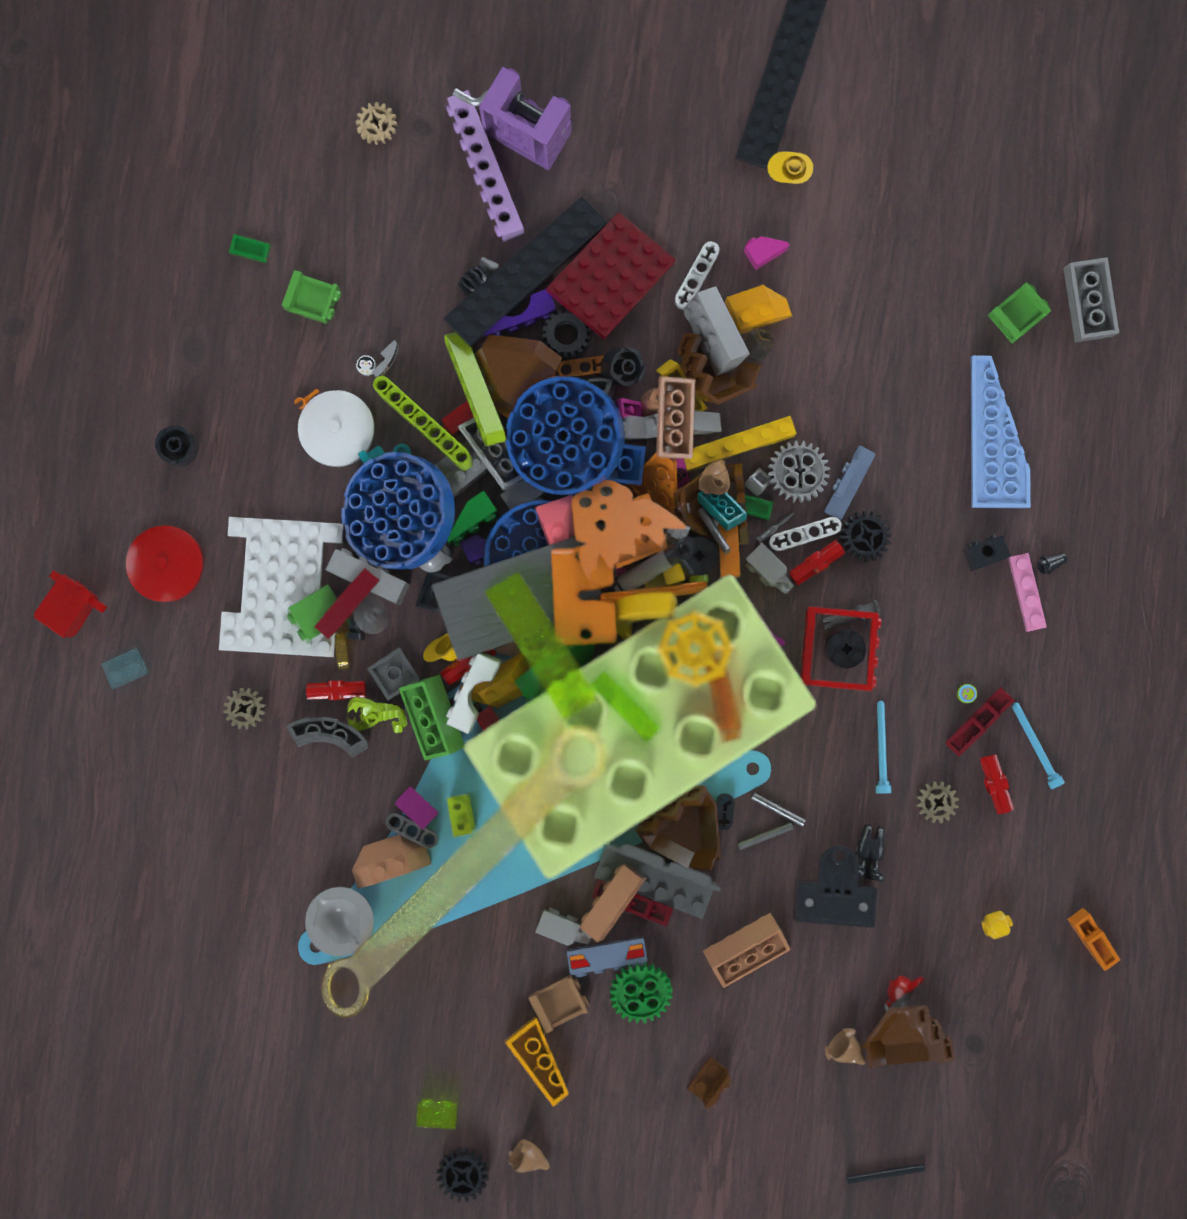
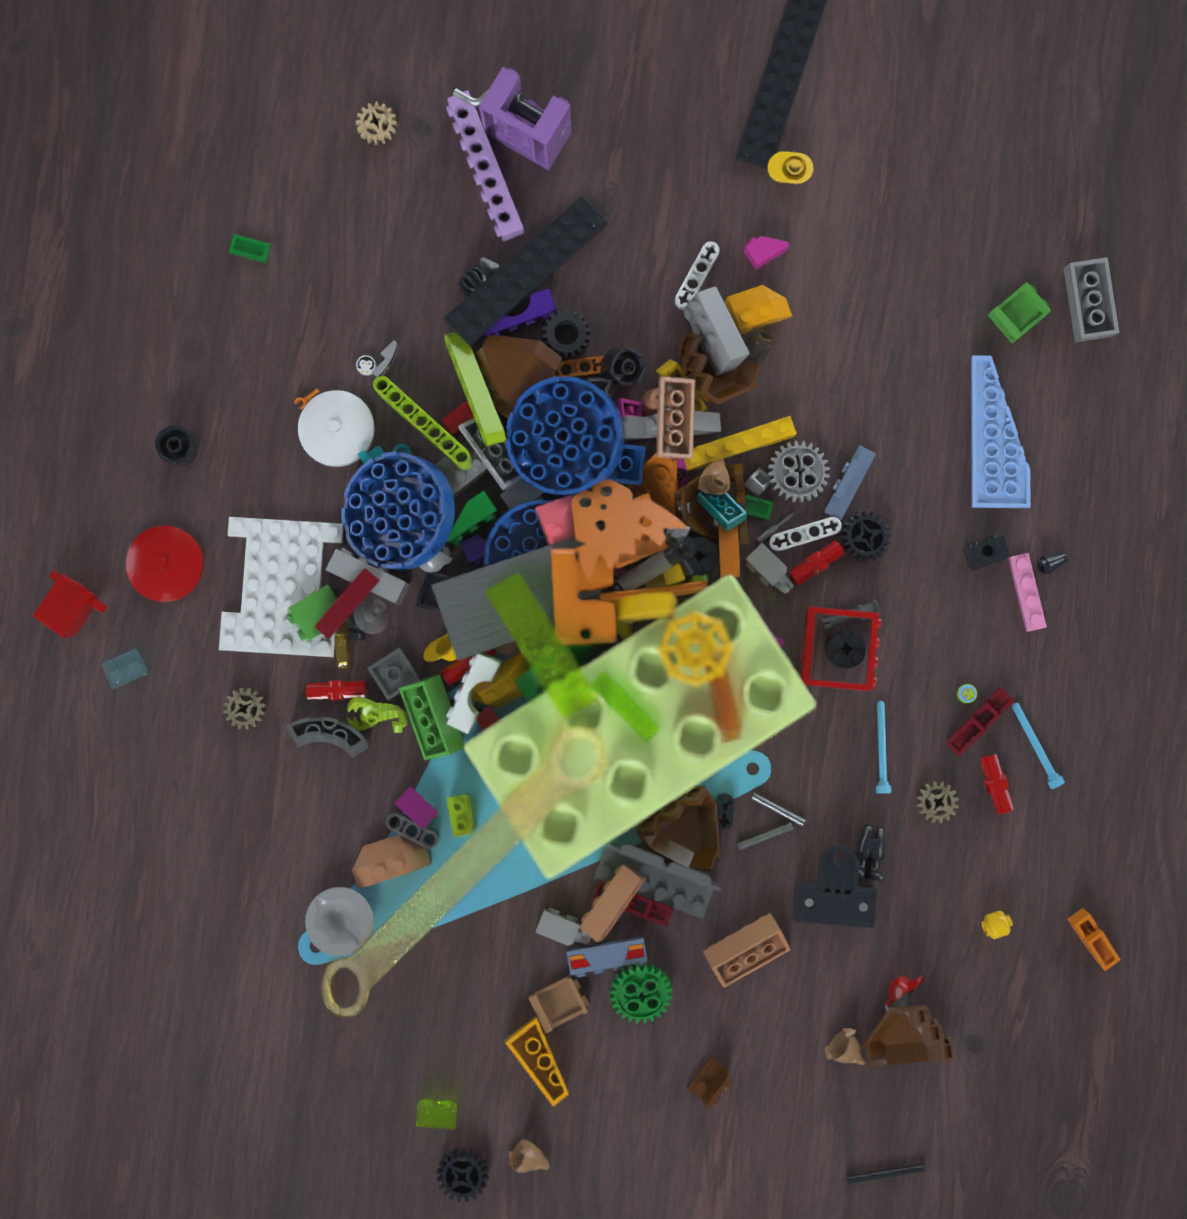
(311, 298): bright green panel -> none
(611, 275): dark red plate -> none
(714, 530): flat silver bar -> none

